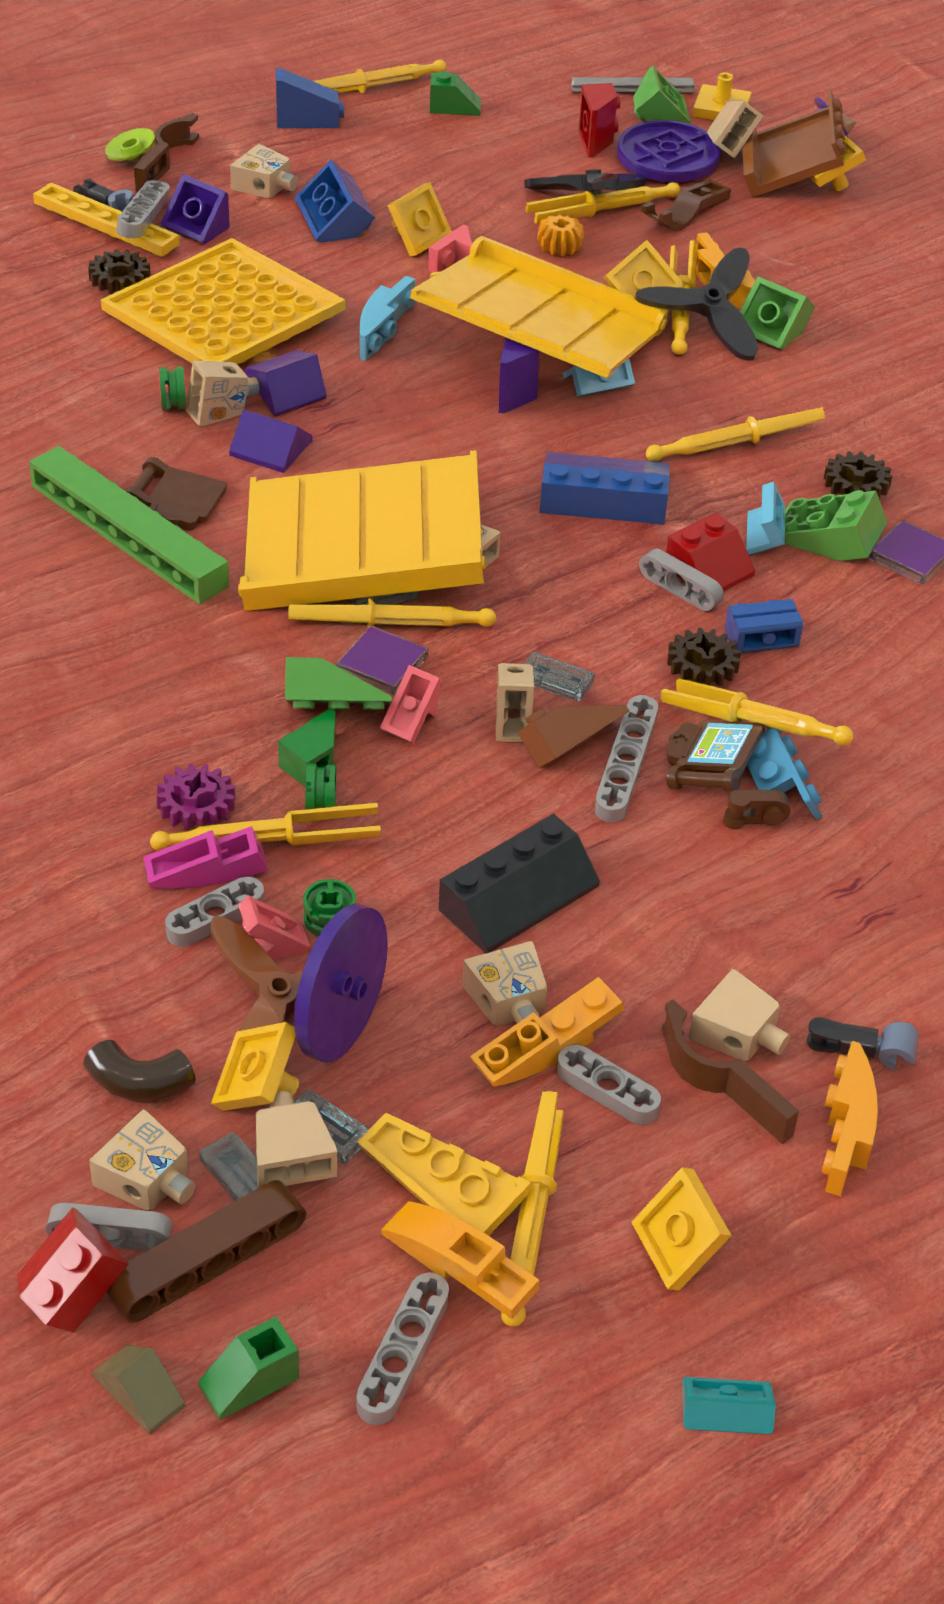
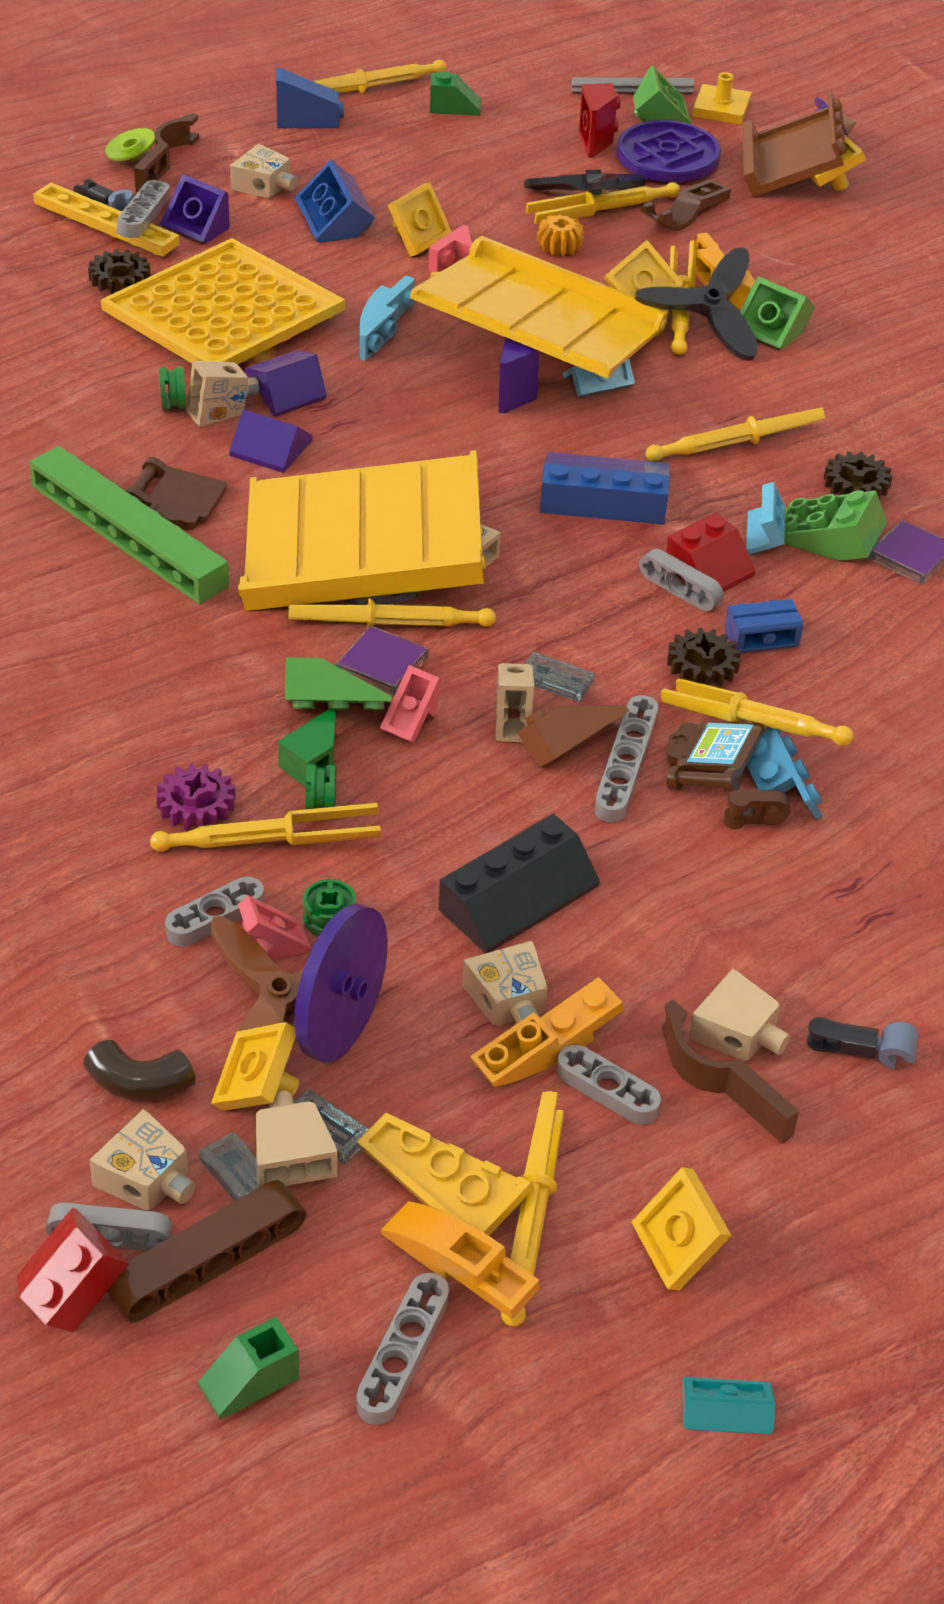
(140, 1386): olive slope -> none
(206, 860): dark pink slope -> none
(734, 126): tan torso -> none
(852, 1116): light orange slope -> none

